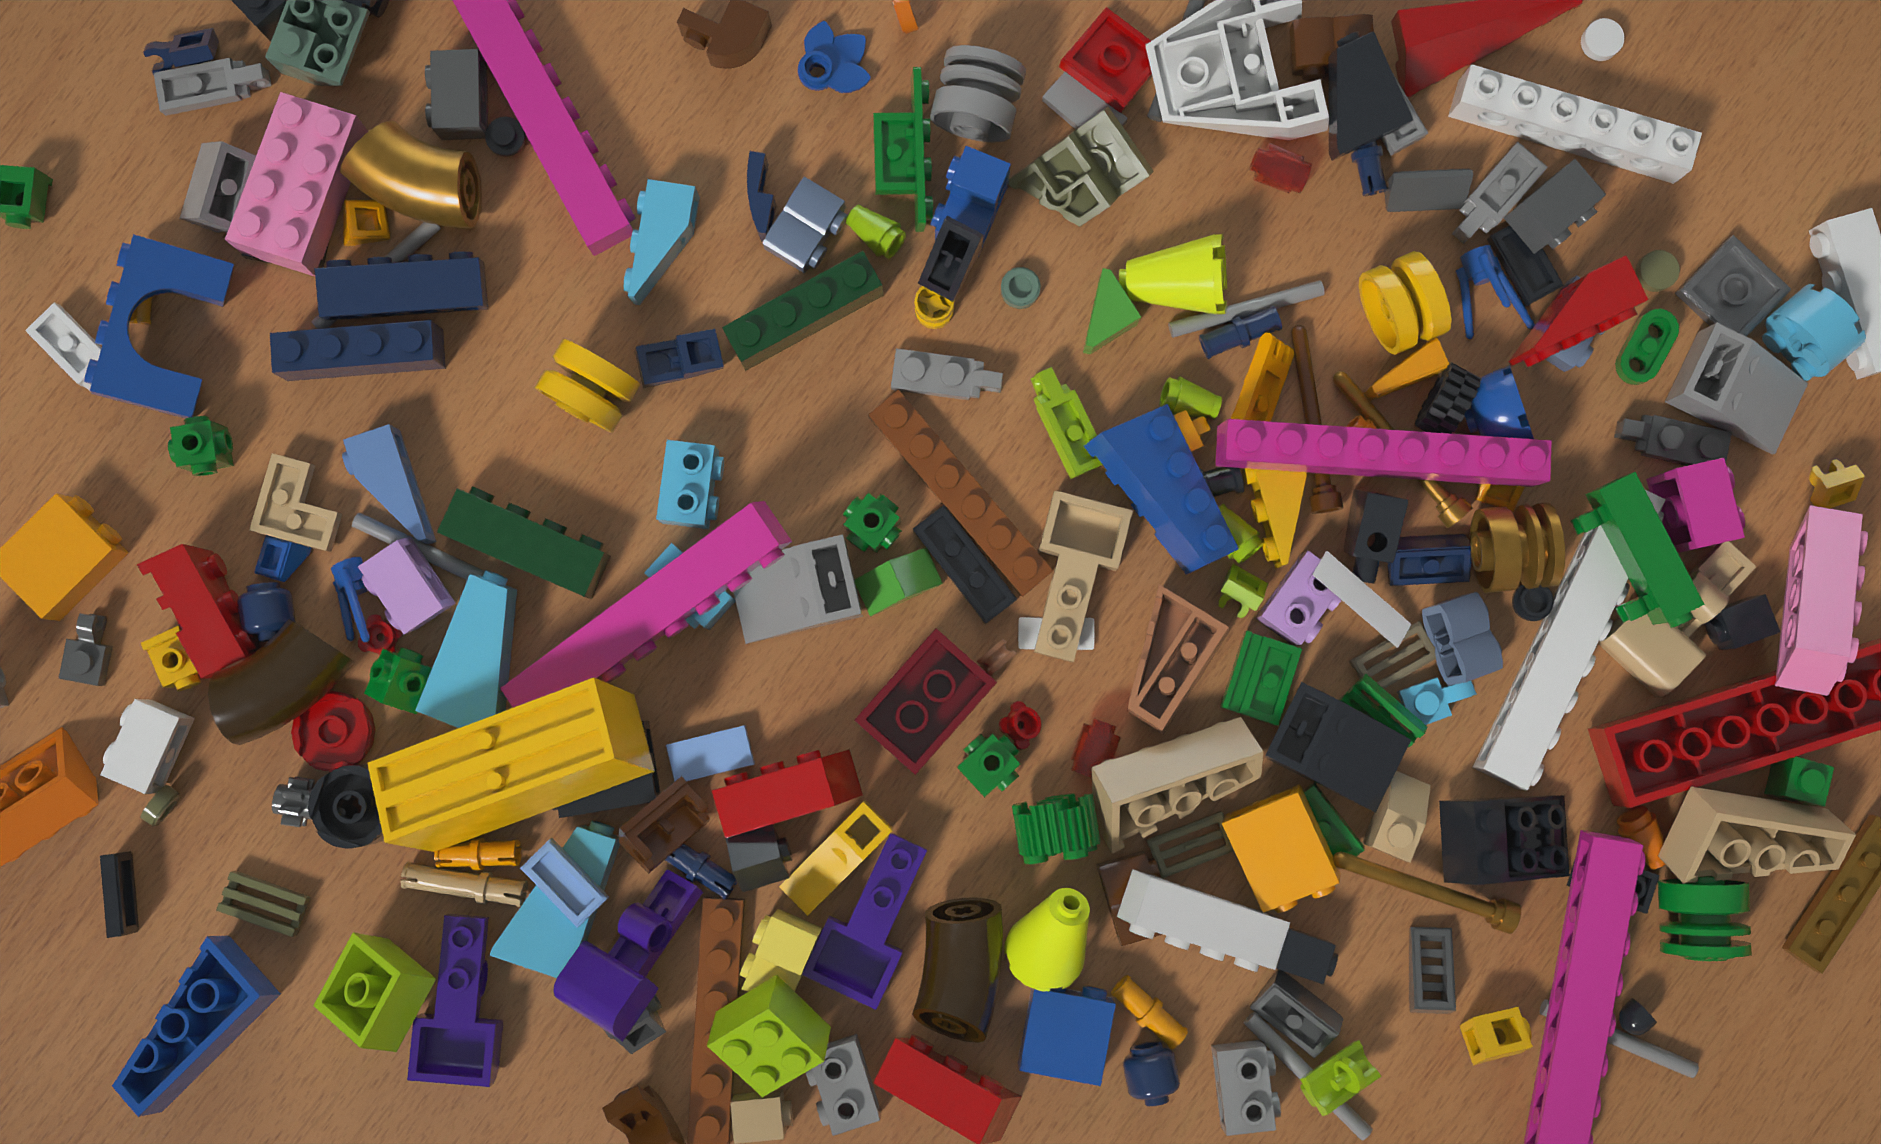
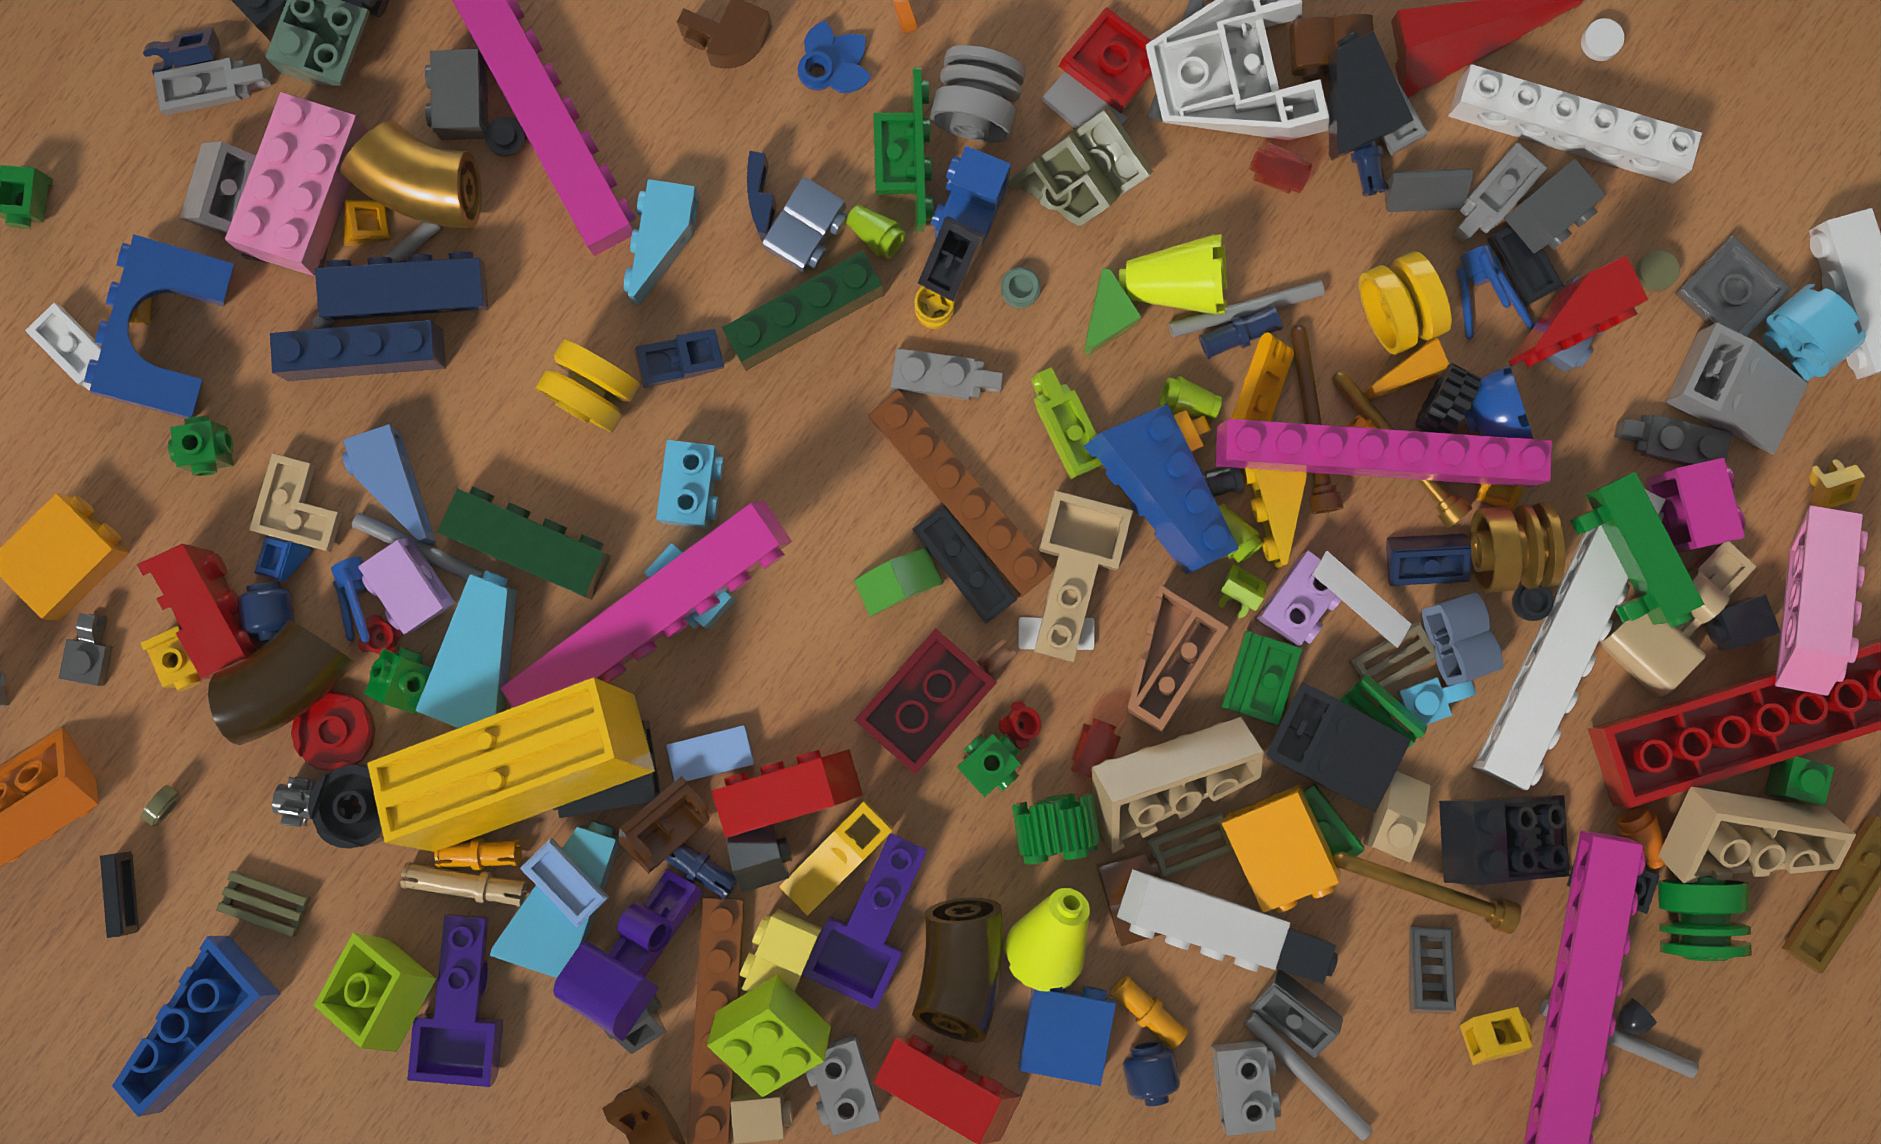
(146, 745): white brick -> none
(799, 591): light grey slope -> none
(873, 538): green brick -> none
(1338, 1078): lime hips -> none
(1377, 515): black torso -> none
(1645, 349): green plate -> none

